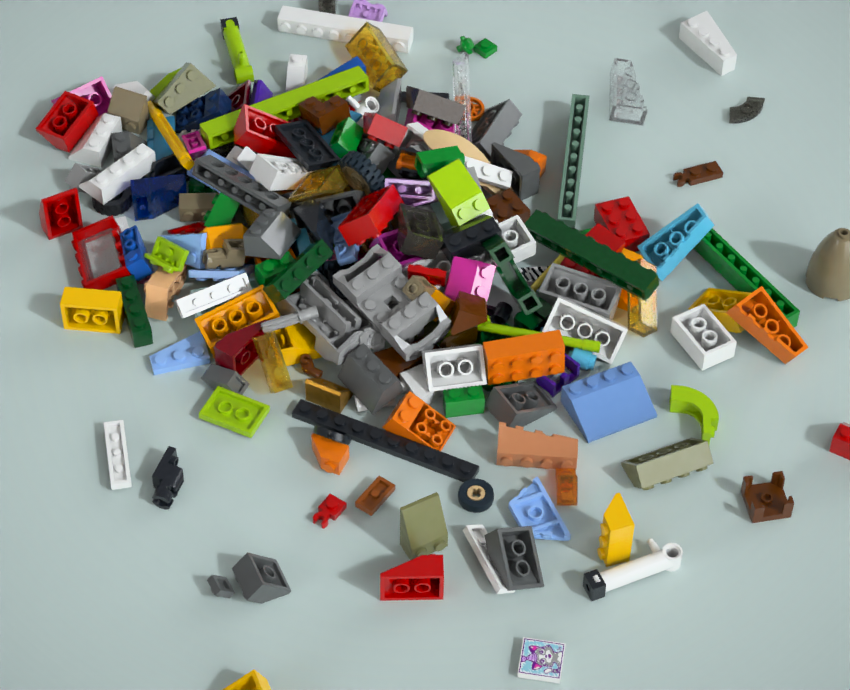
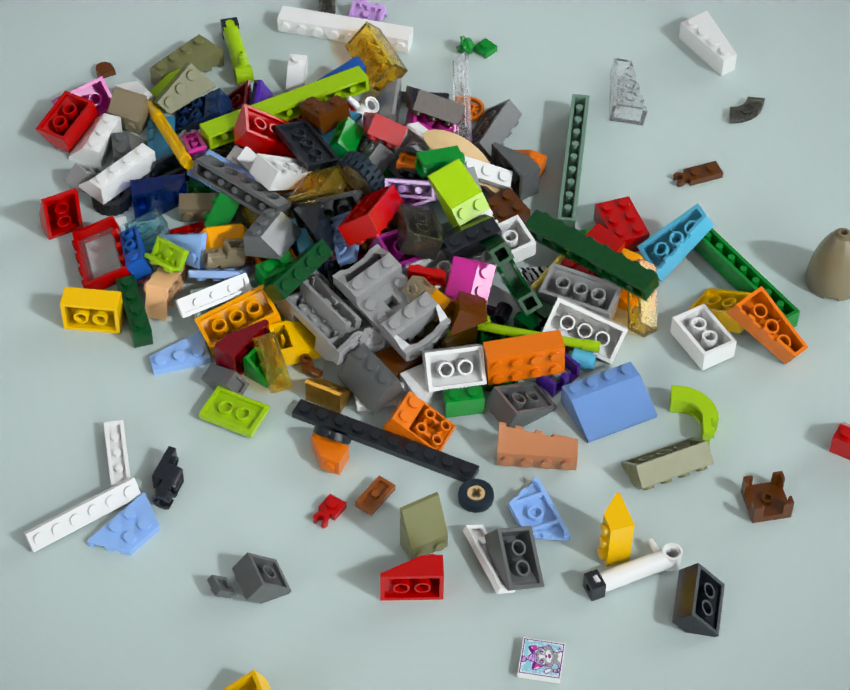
(82, 514): none -> white plate
(105, 69): none -> reddish brown tile
(128, 528): none -> light blue wing
(150, 227): none -> clear light blue slope
(198, 51): none -> olive wedge
(253, 367): none -> green slope
(290, 319): light grey axle -> none
(566, 486): clear orange slope -> none
(698, 601): none -> black slope

